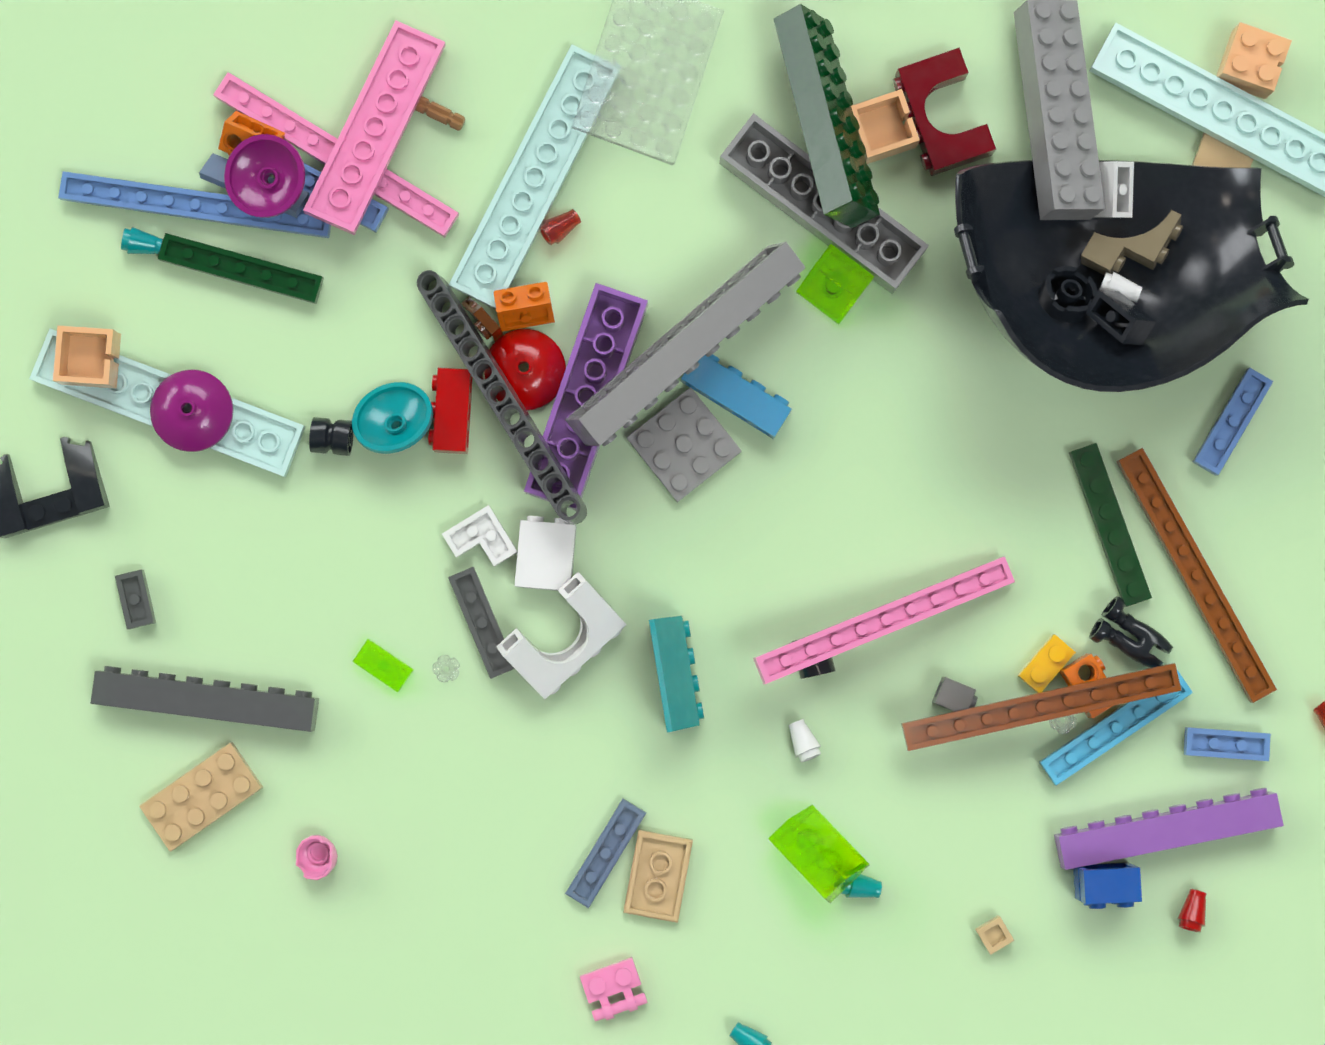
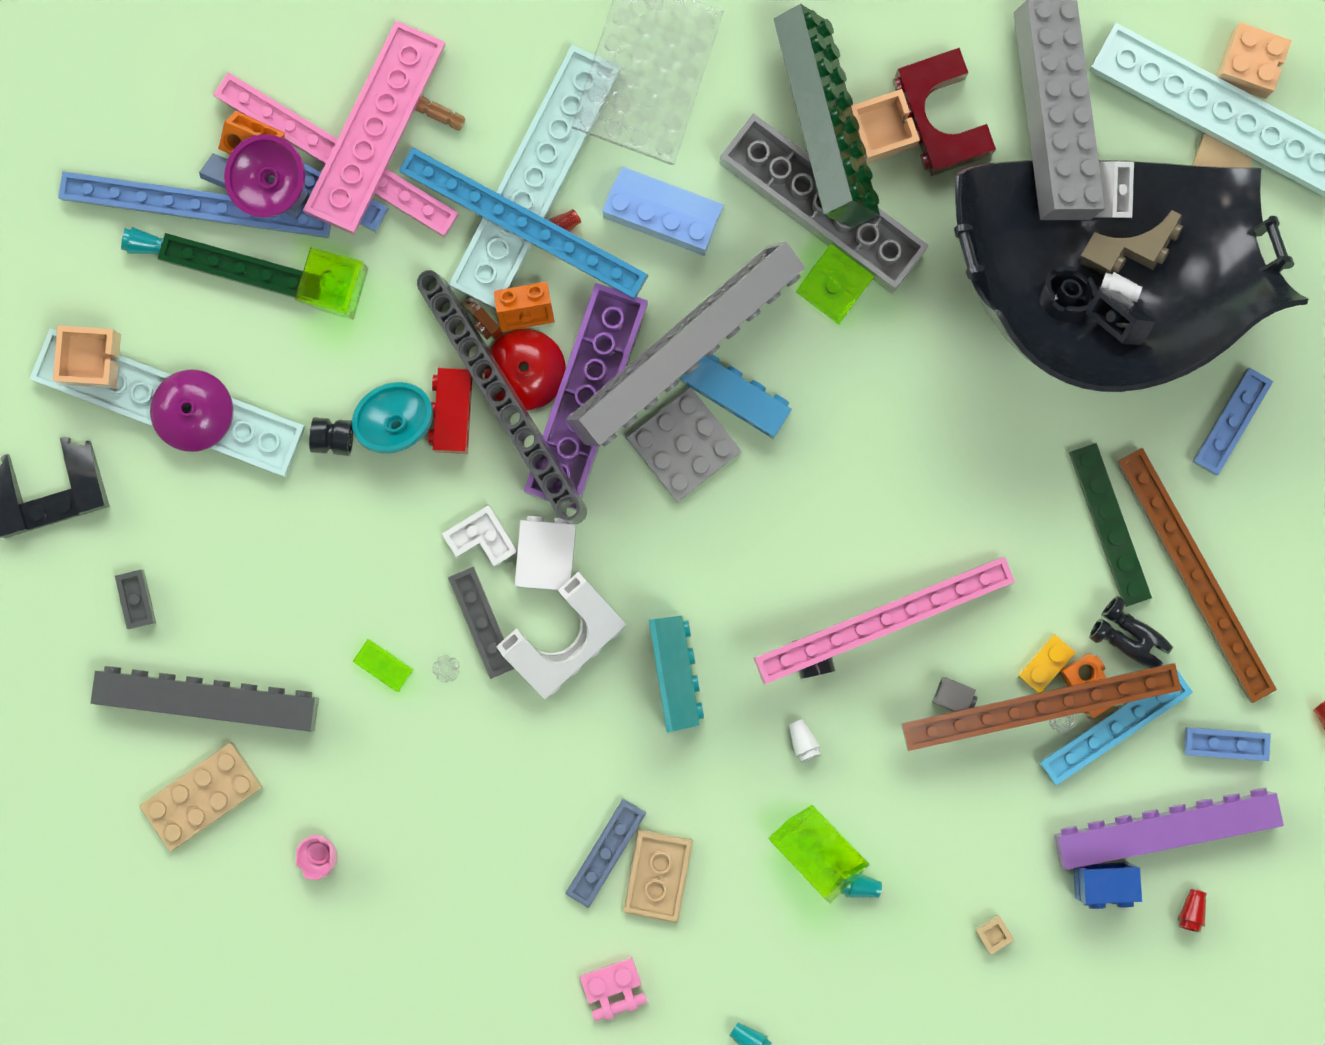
(332, 283): none -> clear neon green slope
(524, 223): none -> dark azure plate
(662, 210): none -> light blue slope

